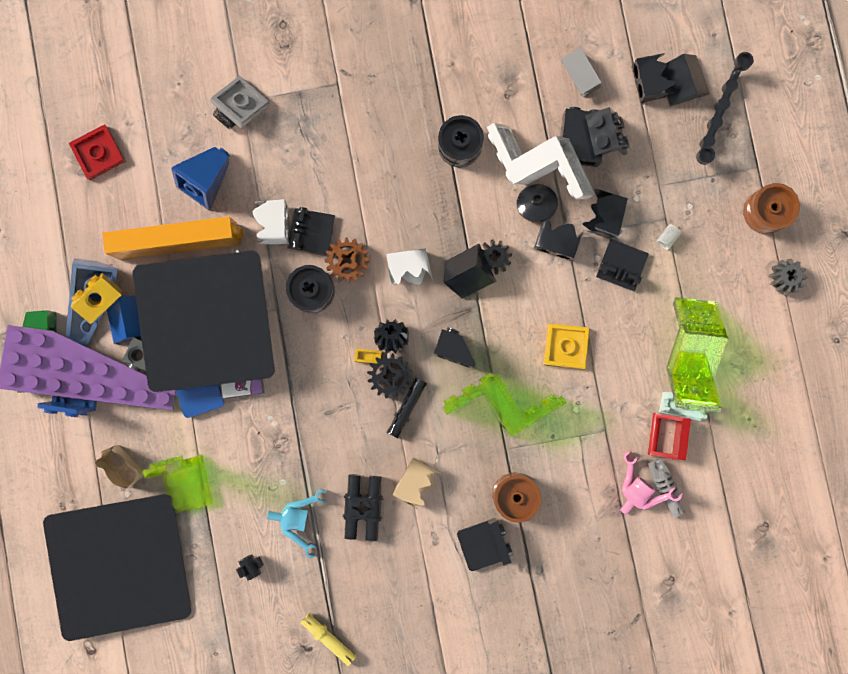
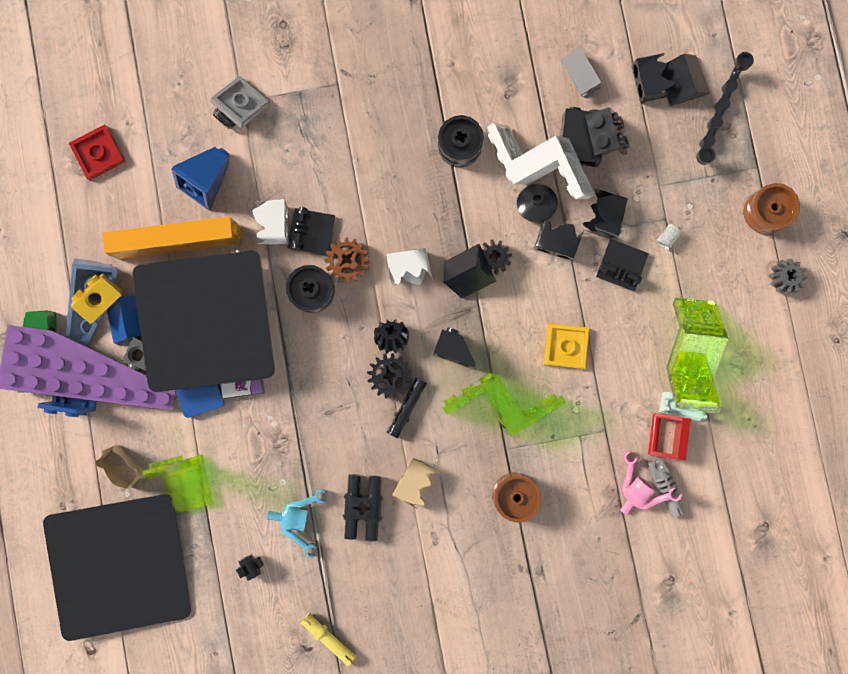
(367, 356): yellow piece -> none
(484, 545): black bracket -> none

